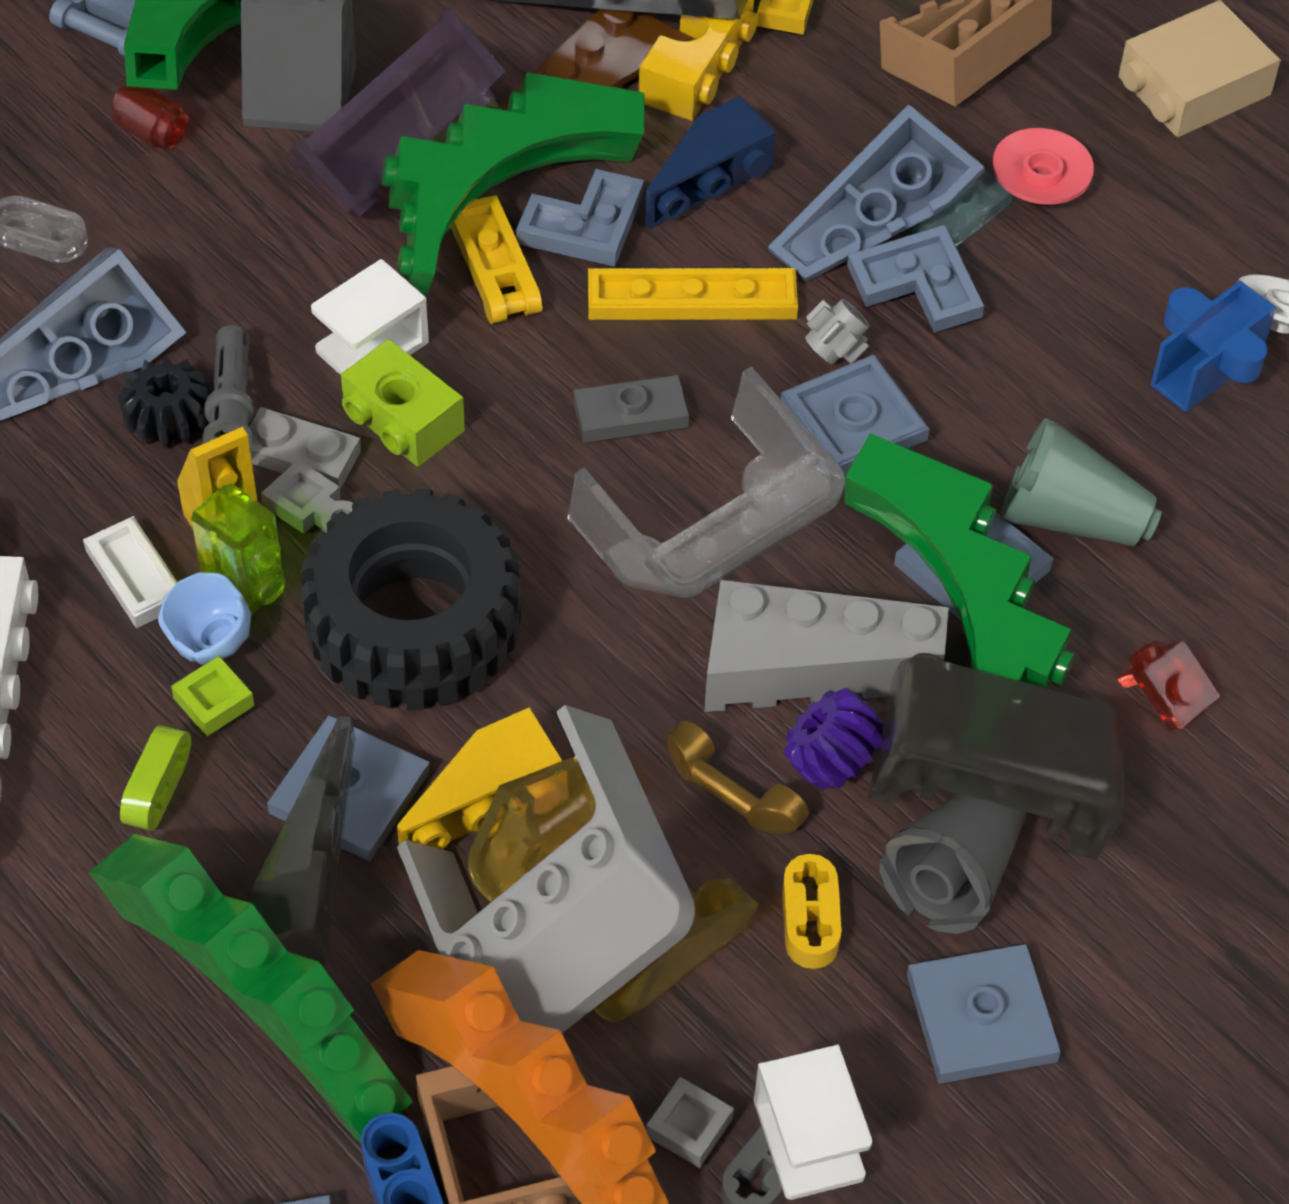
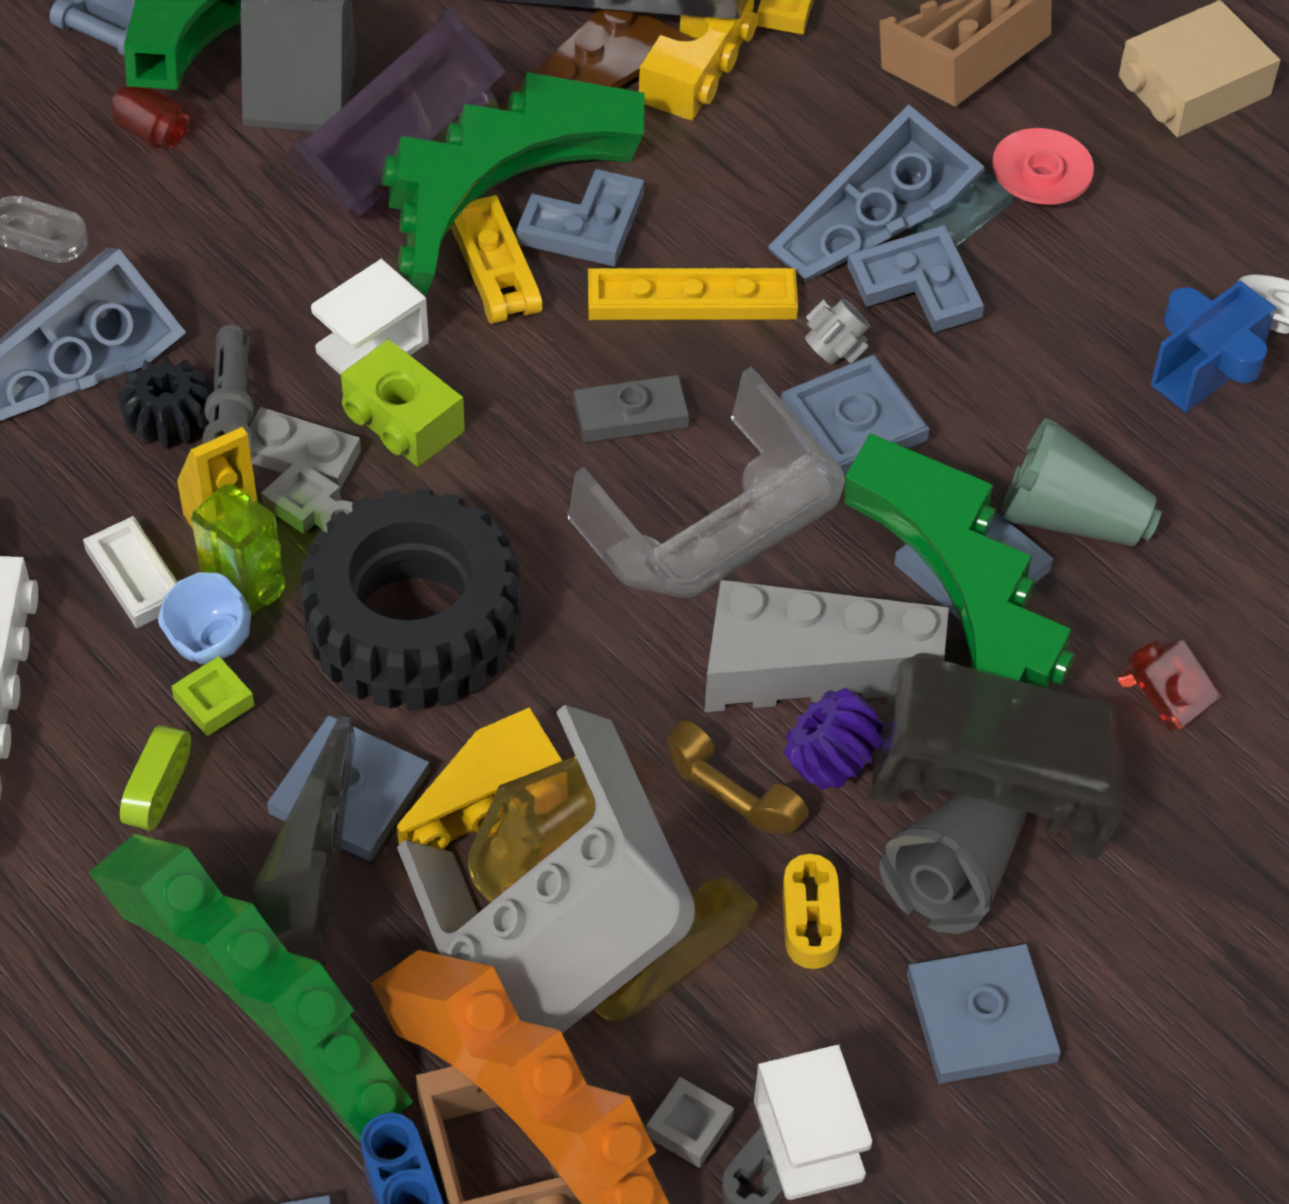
(714, 156): dark blue slope -> none

